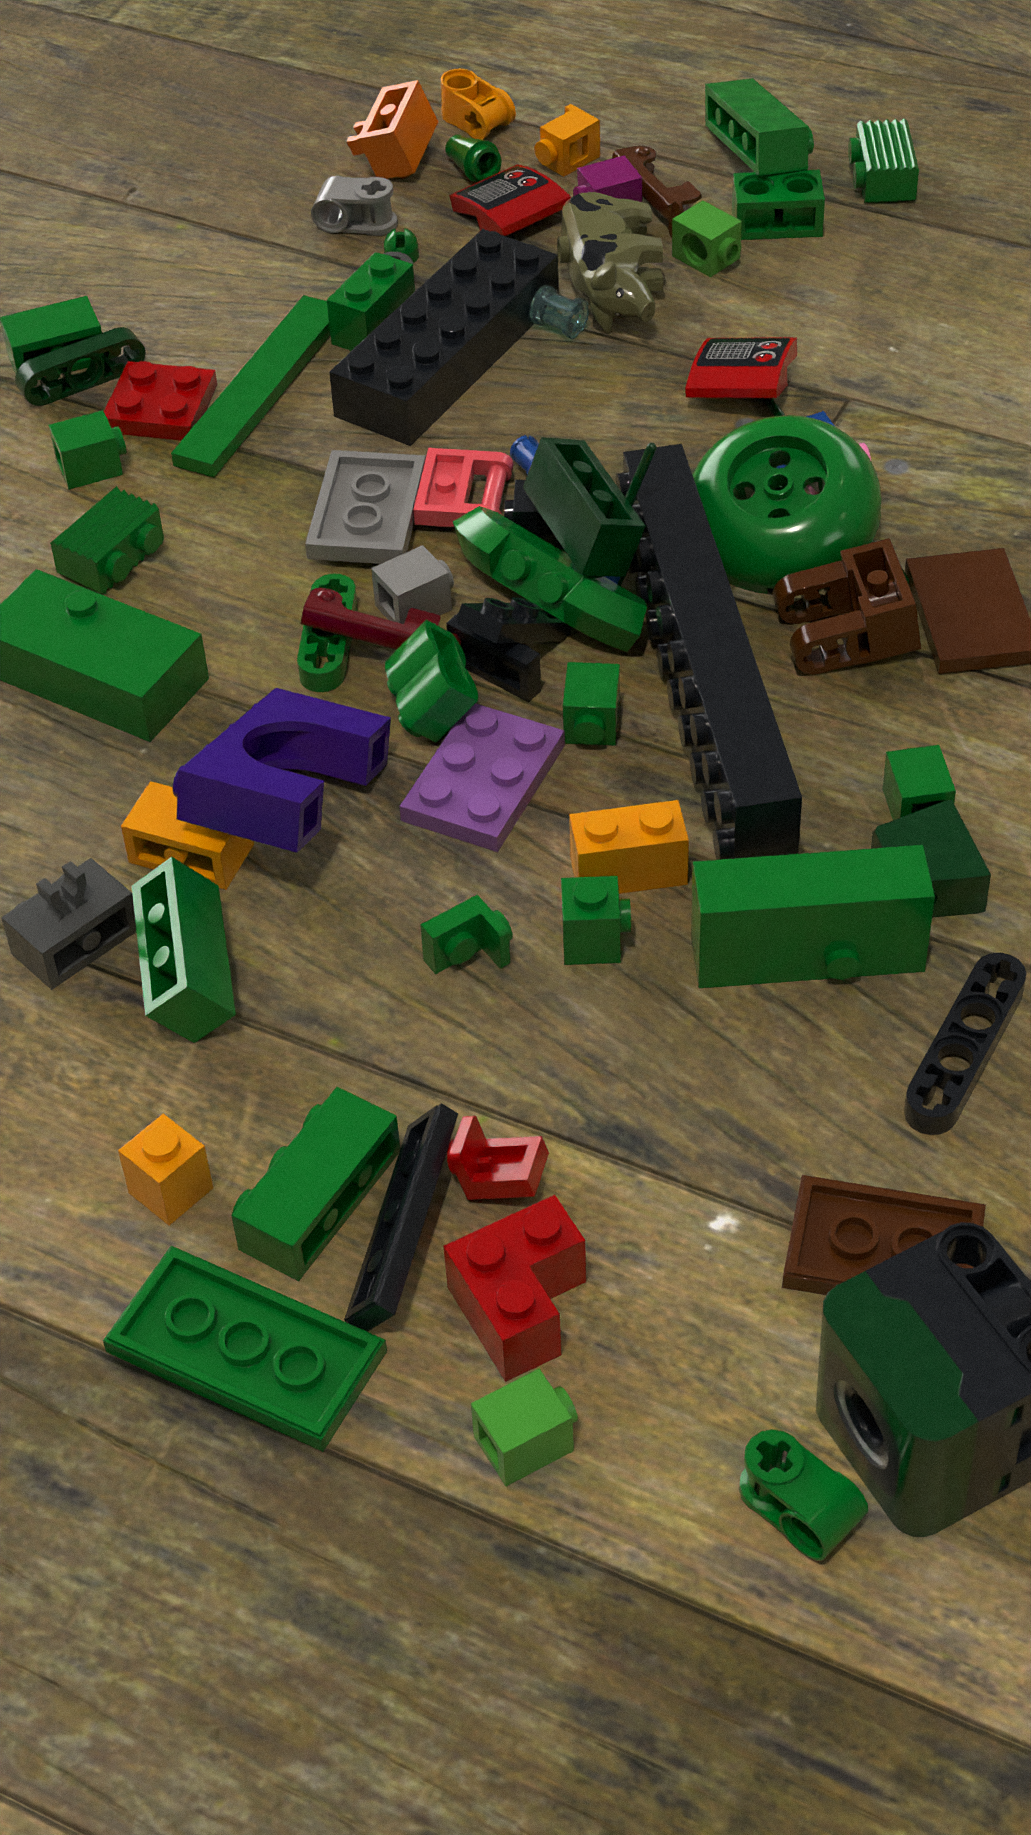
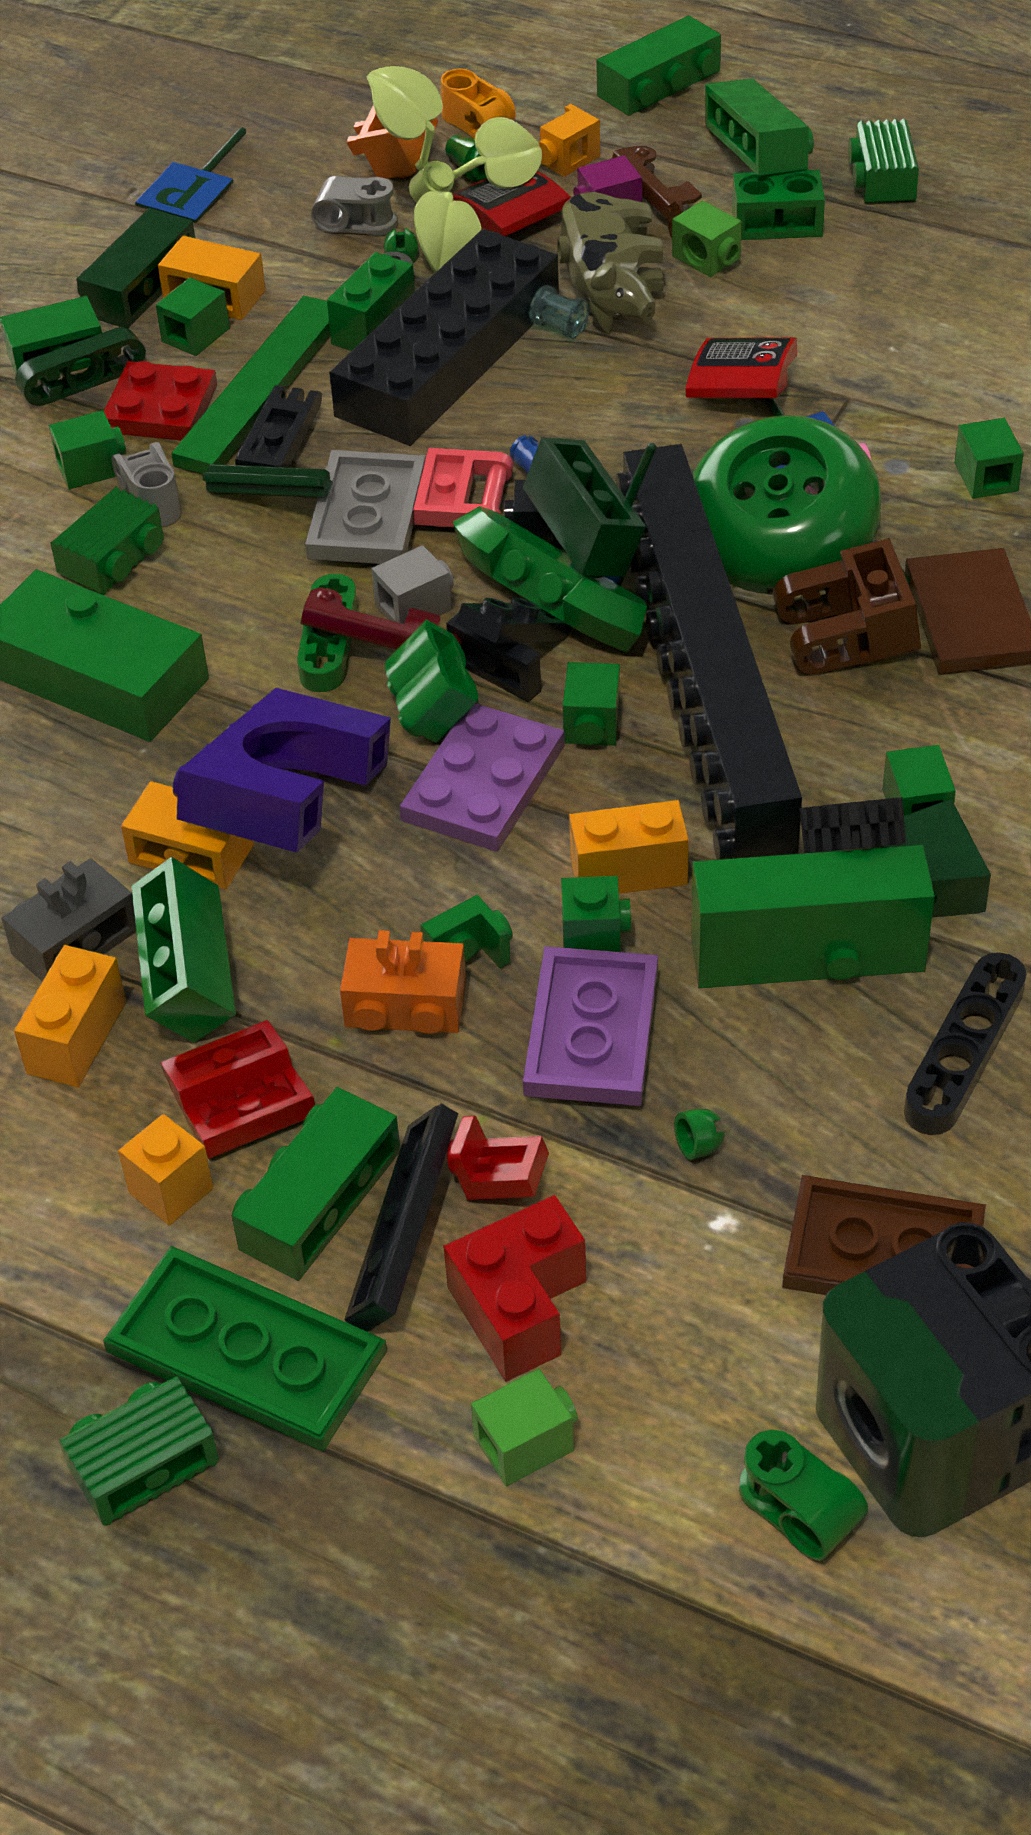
(70, 1016): none -> light orange brick
(126, 275): none -> dark green brick
(139, 1449): none -> green brick
(151, 478): none -> light grey piece
(189, 190): none -> blue piece
(192, 316): none -> green brick
(218, 265): none -> light orange brick
(238, 1088): none -> red slope
(268, 481): none -> dark green axle
(279, 428): none -> black hinge
(403, 984): none -> orange brick
(510, 154): none -> yellowish green plant
(591, 1026): none -> medium lavender plate
(658, 65): none -> green brick
(697, 1133): none -> green hinge
(853, 825): none -> black tyre
(988, 458): none -> green brick

